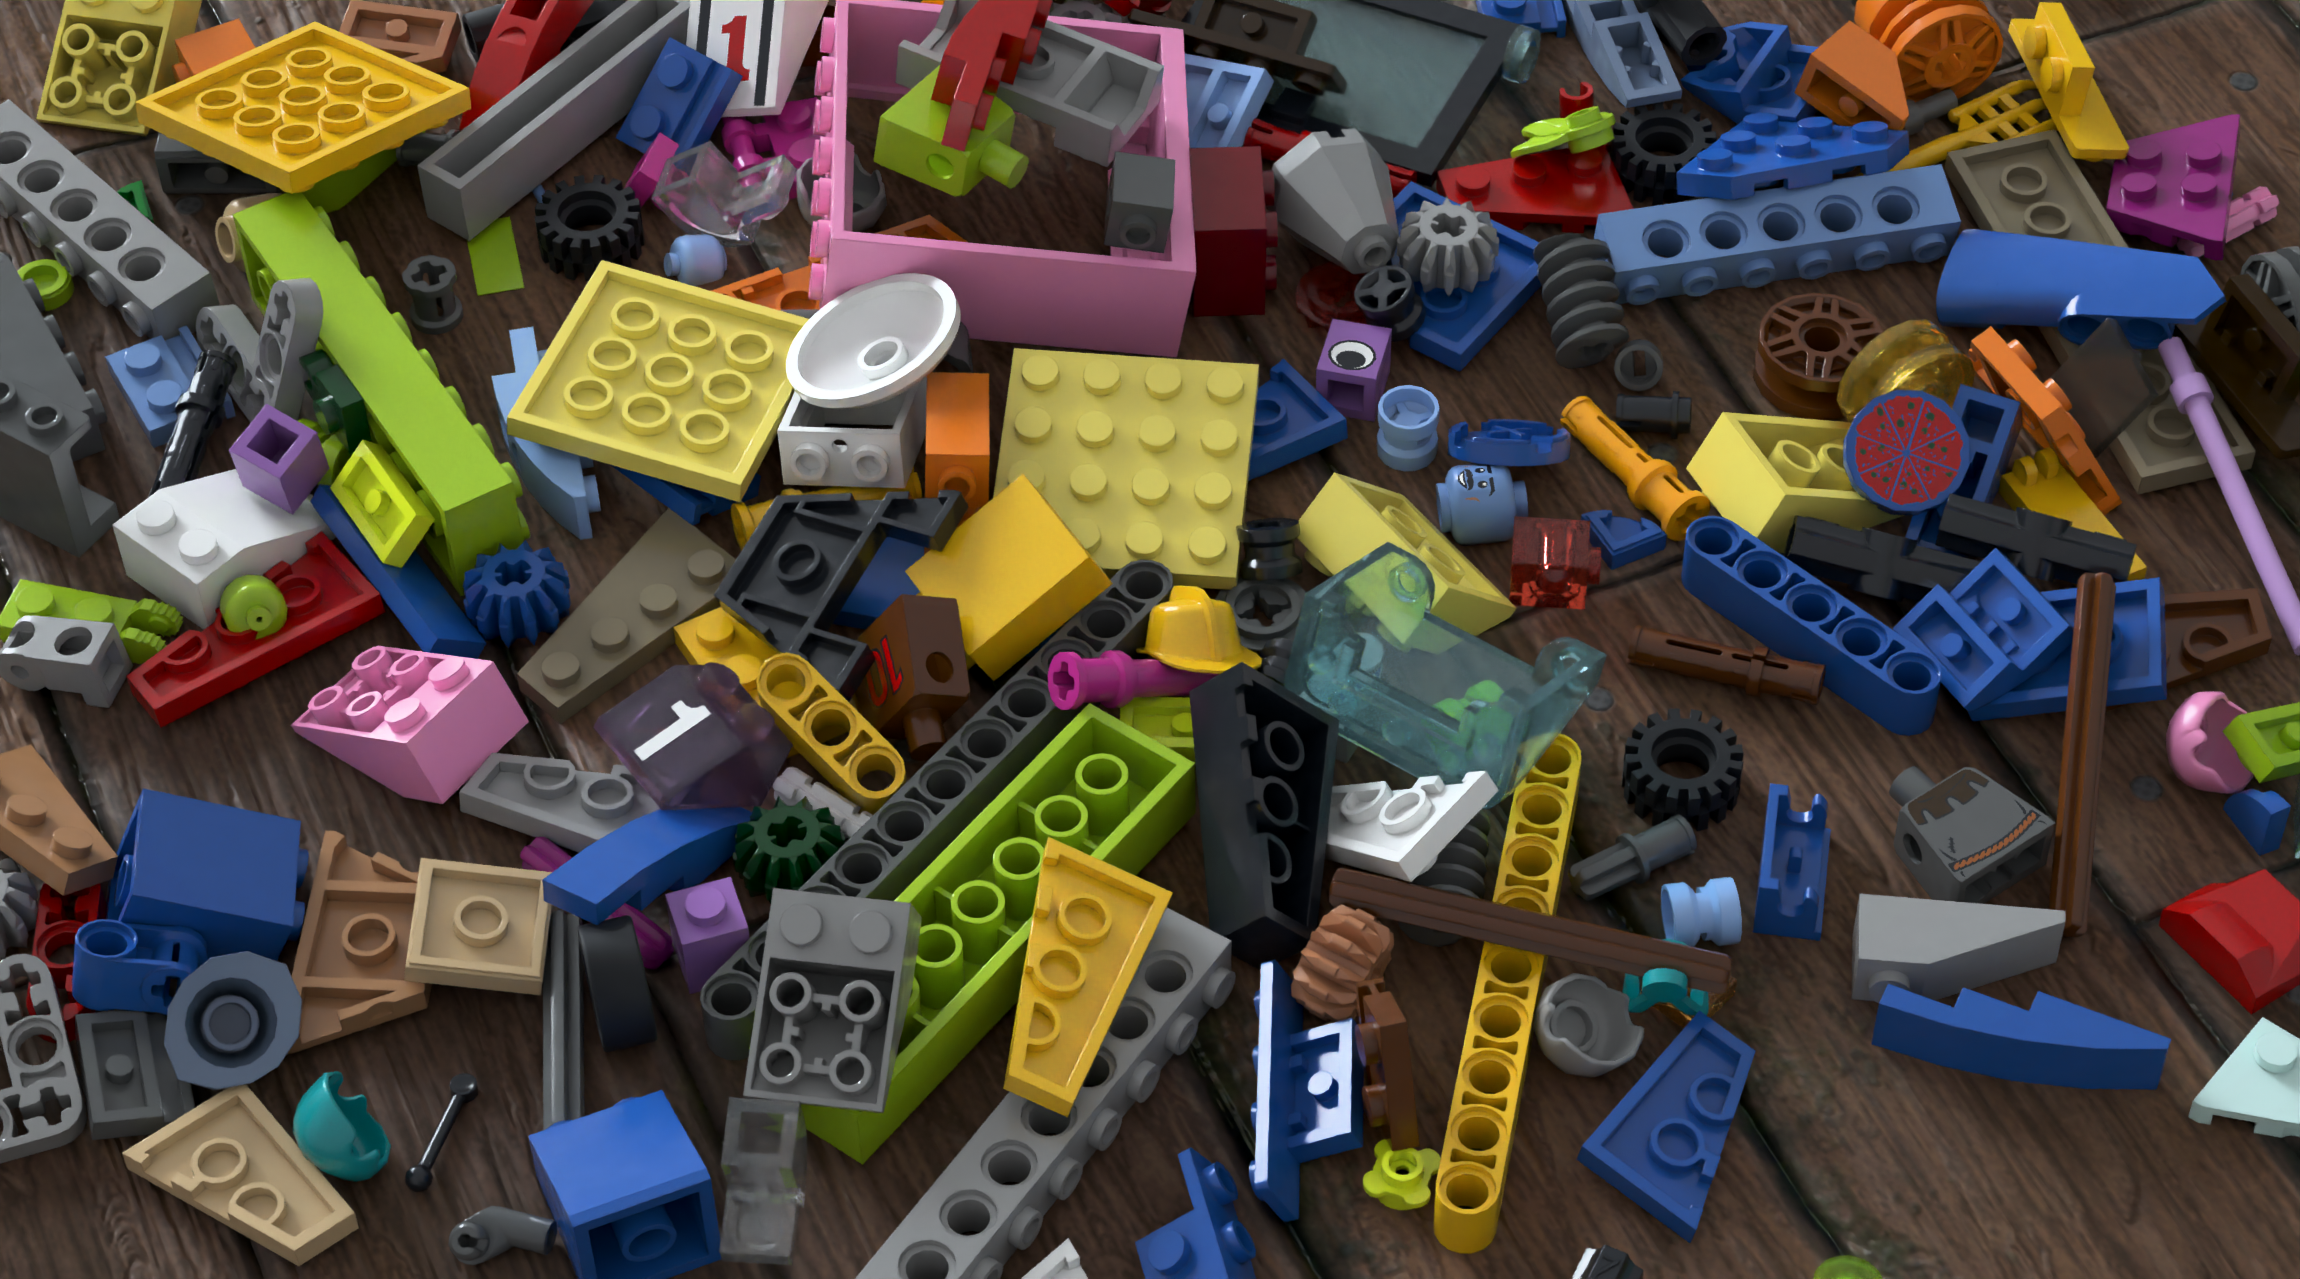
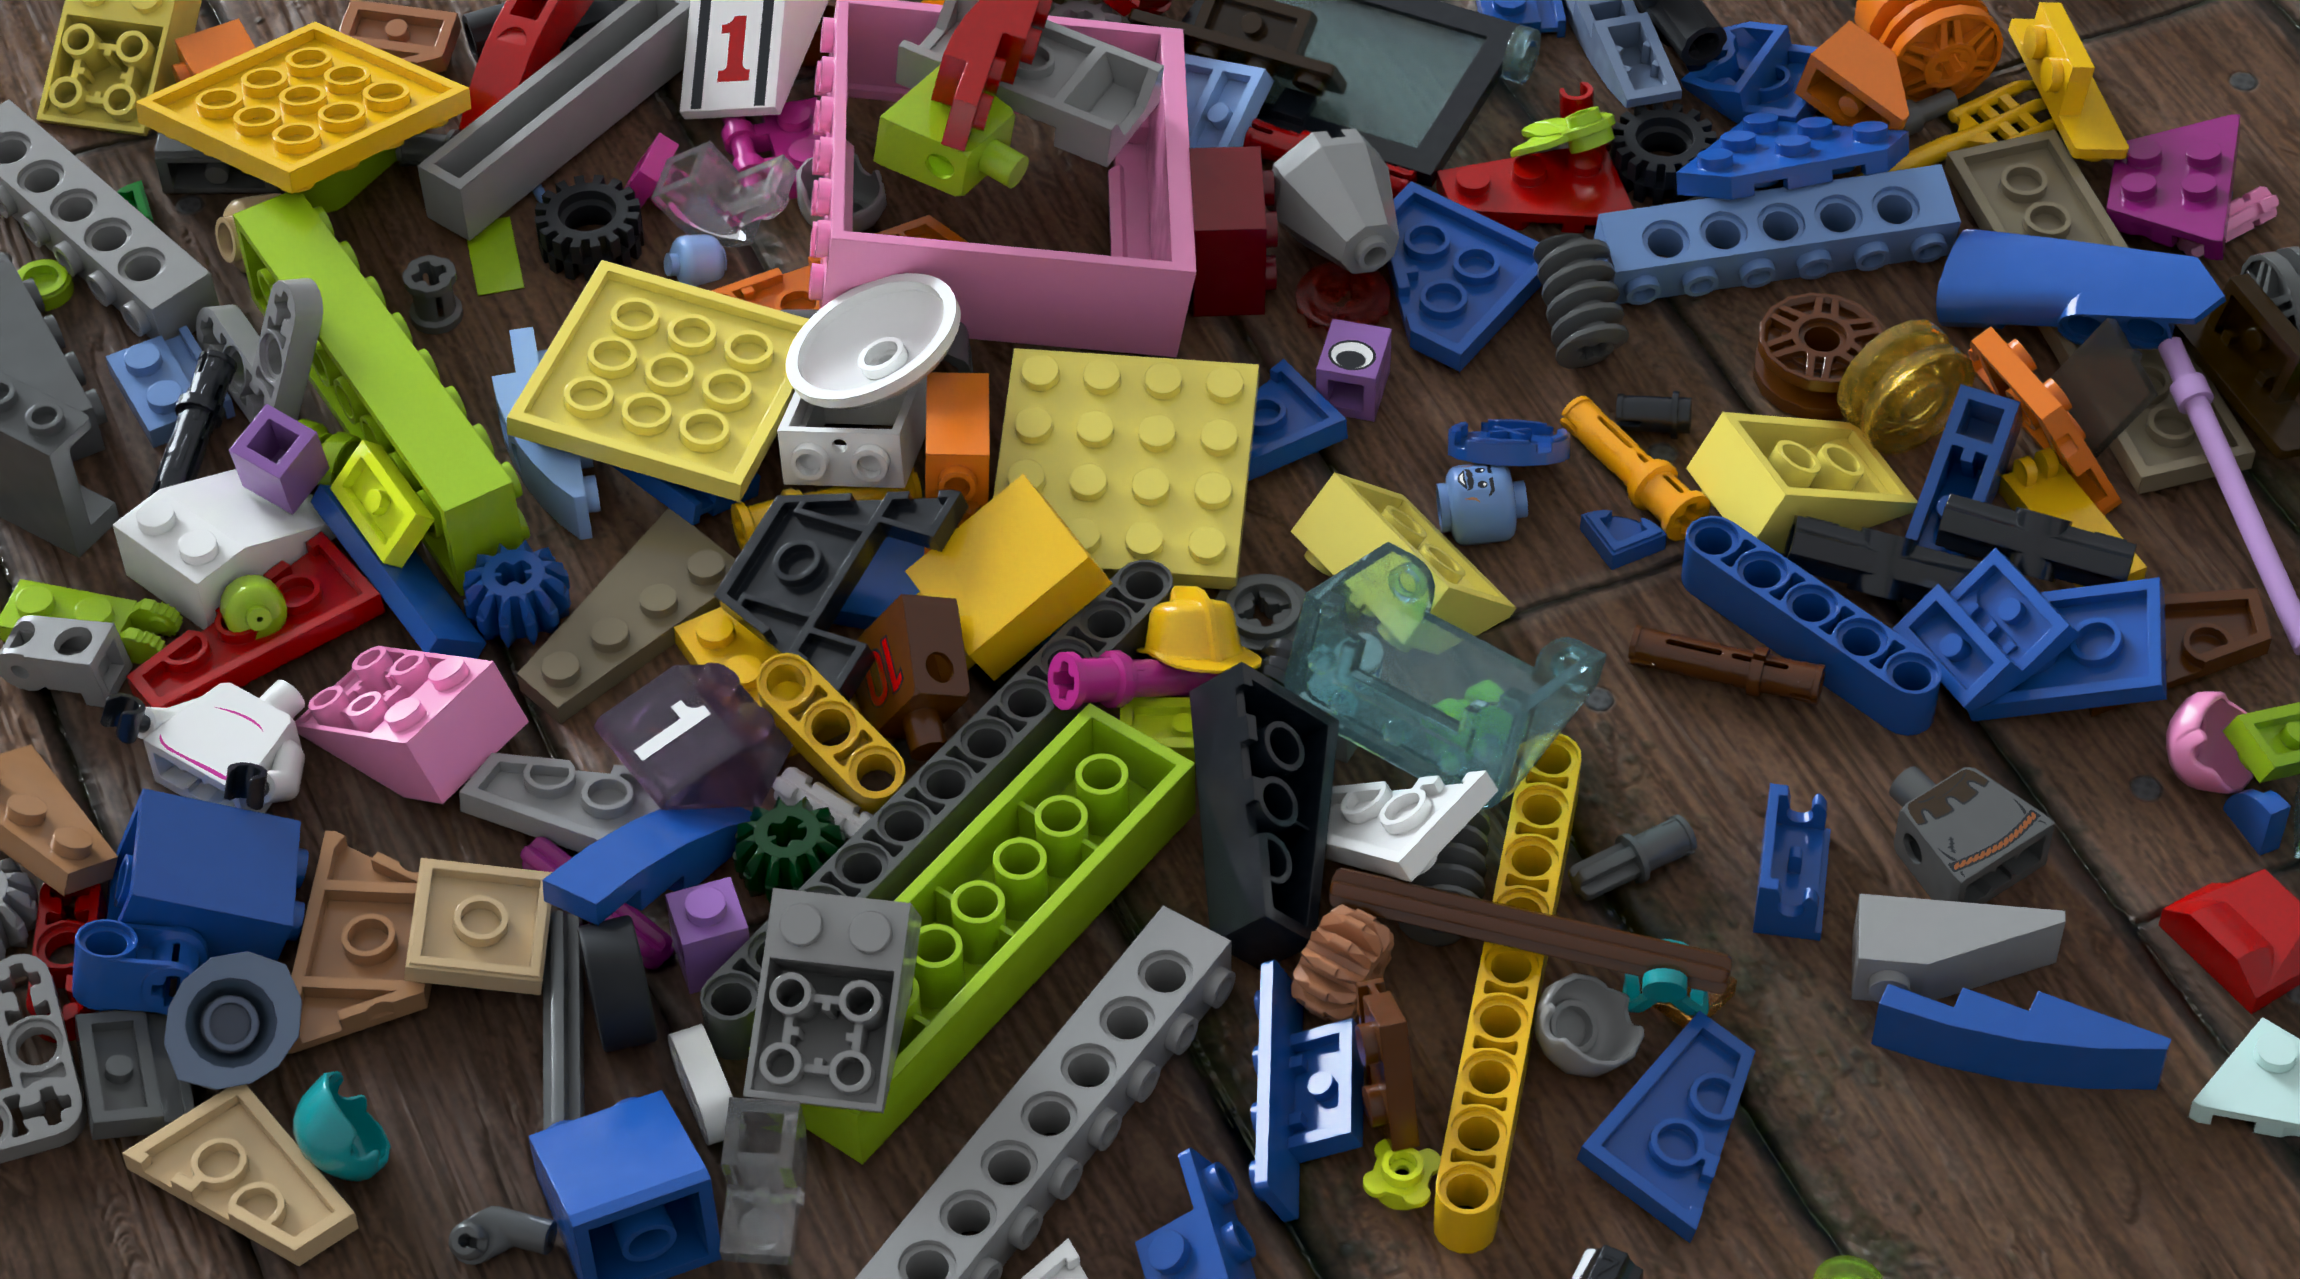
(219, 745): none -> white torso
(336, 400): dark green plate -> none
(463, 1090): black hinge -> none
(679, 99): blue plate -> none
(701, 1080): none -> white beam
(1078, 965): yellow wing -> none
(1139, 202): dark grey brick -> none
(1269, 549): black wheel -> none
(1390, 301): black wheel -> none
(1407, 428): light blue wheel -> none
(1448, 246): light grey gear -> none
(1552, 563): clear red brick -> none
(1625, 365): dark grey hinge -> none
(1684, 742): black tyre -> none
(1709, 912): light blue wheel -> none
(1906, 452): tile -> none
(2082, 751): reddish brown axle -> none

